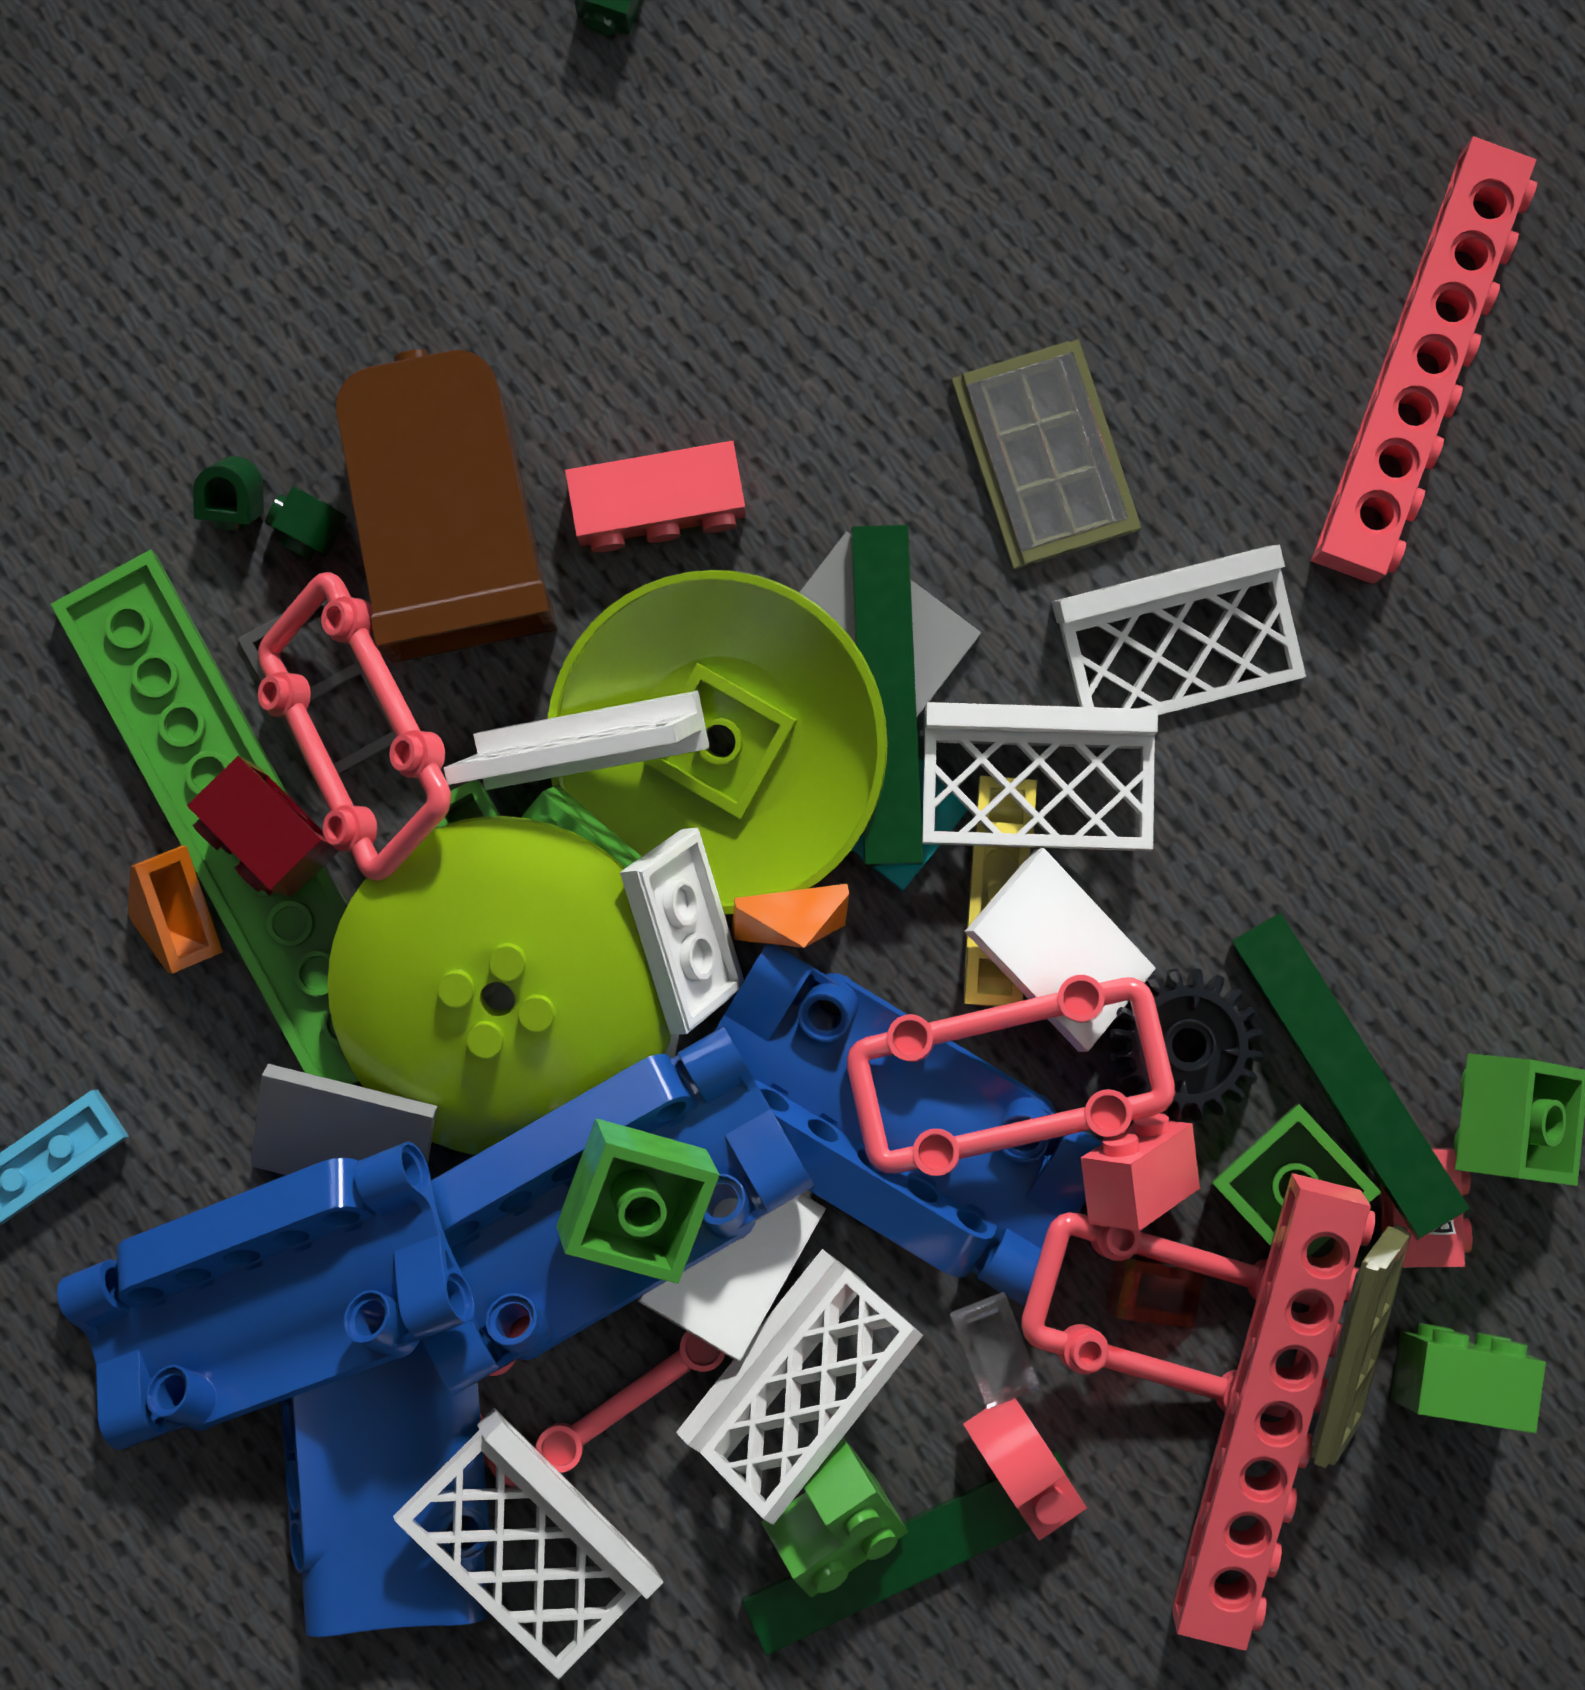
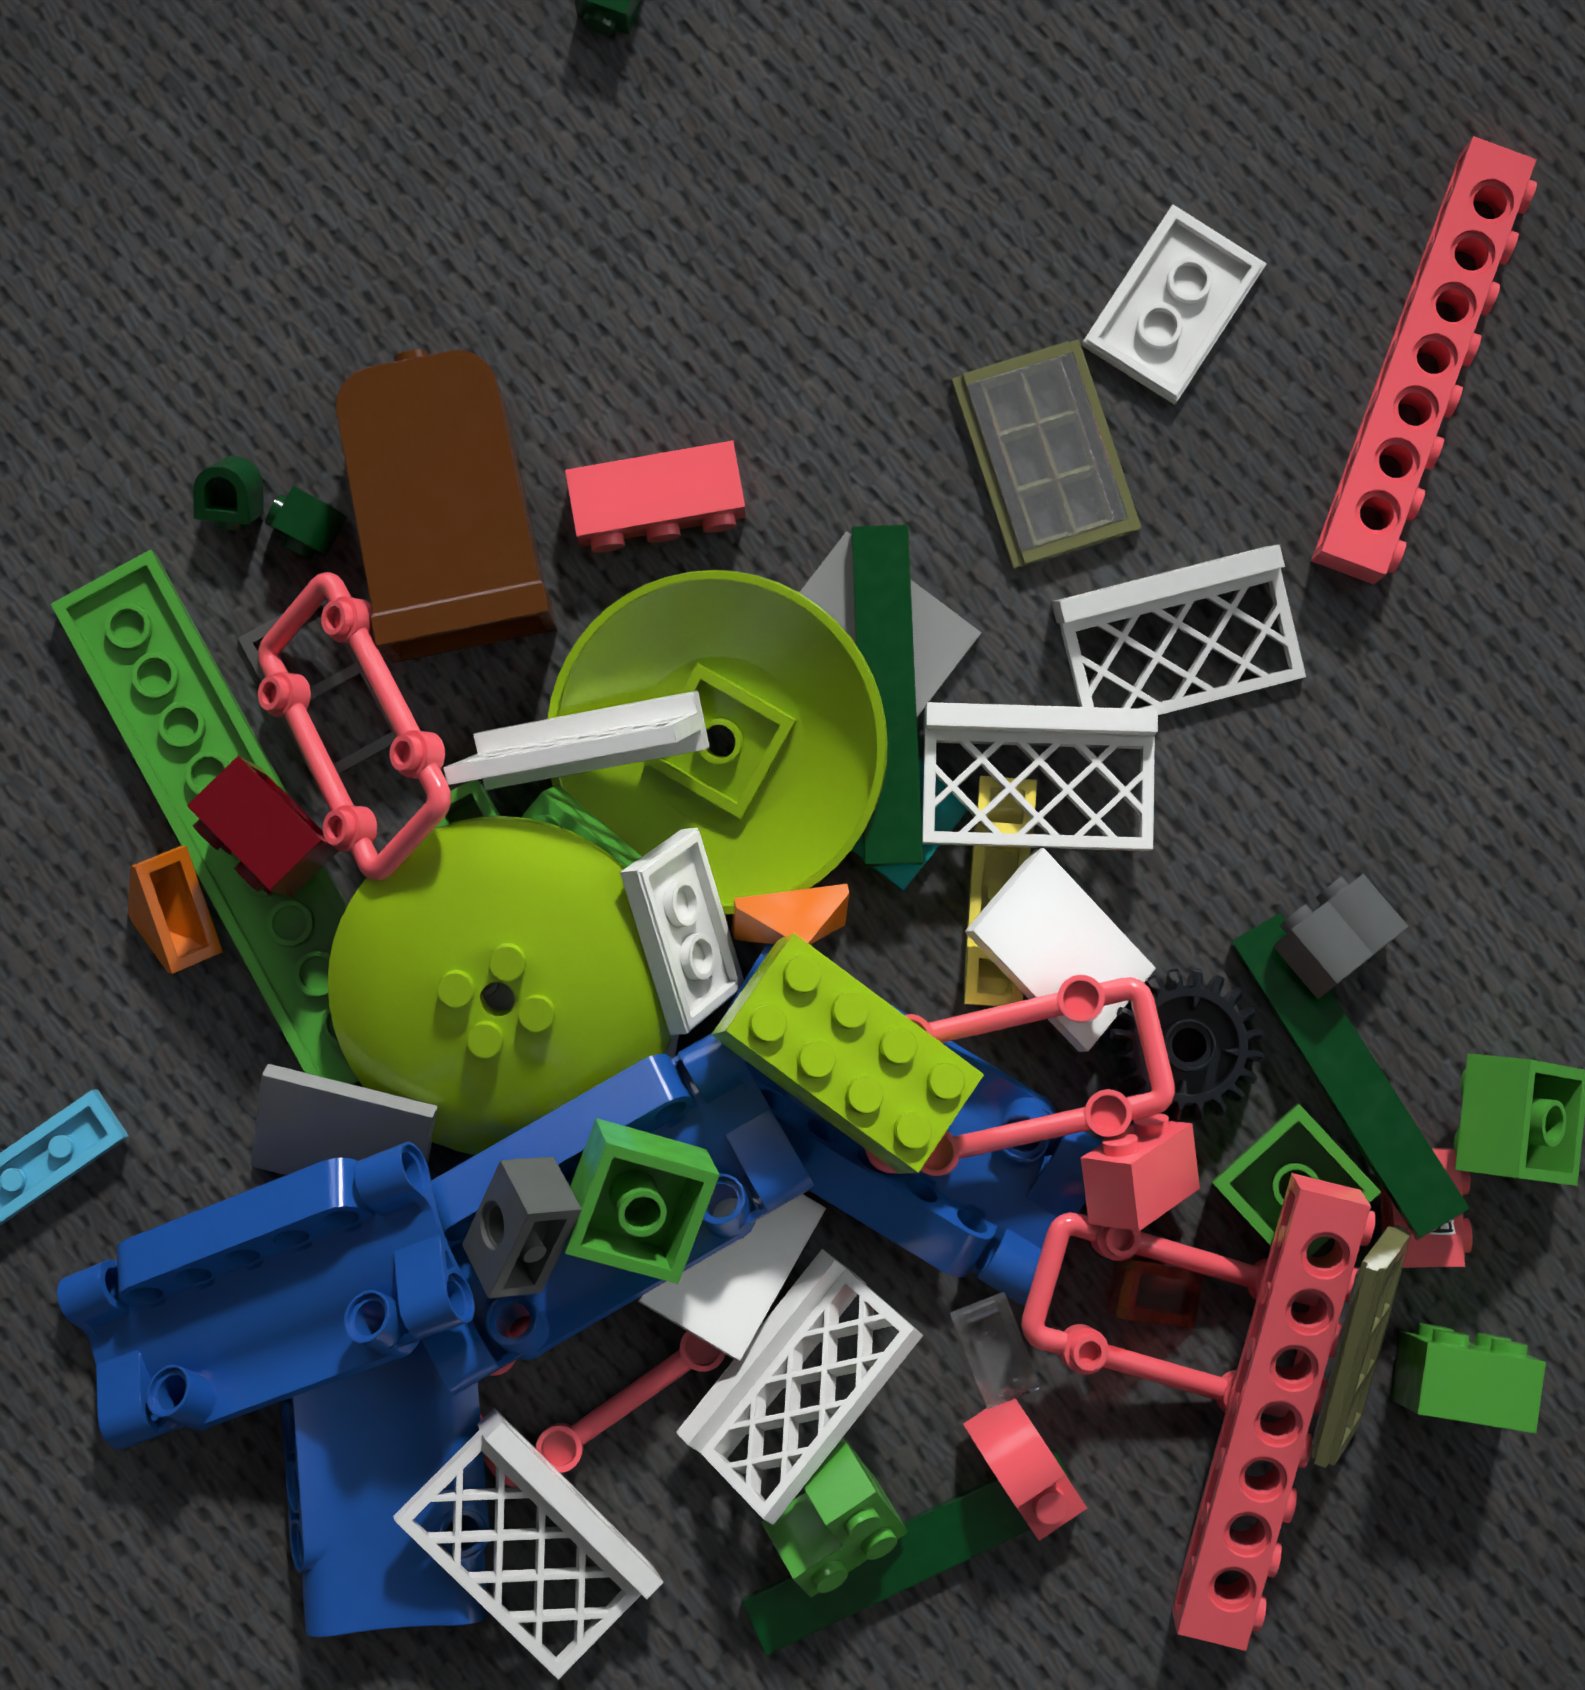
(521, 1226): none -> dark grey brick
(848, 1054): none -> lime brick
(1173, 304): none -> white tile
(1339, 934): none -> dark grey brick

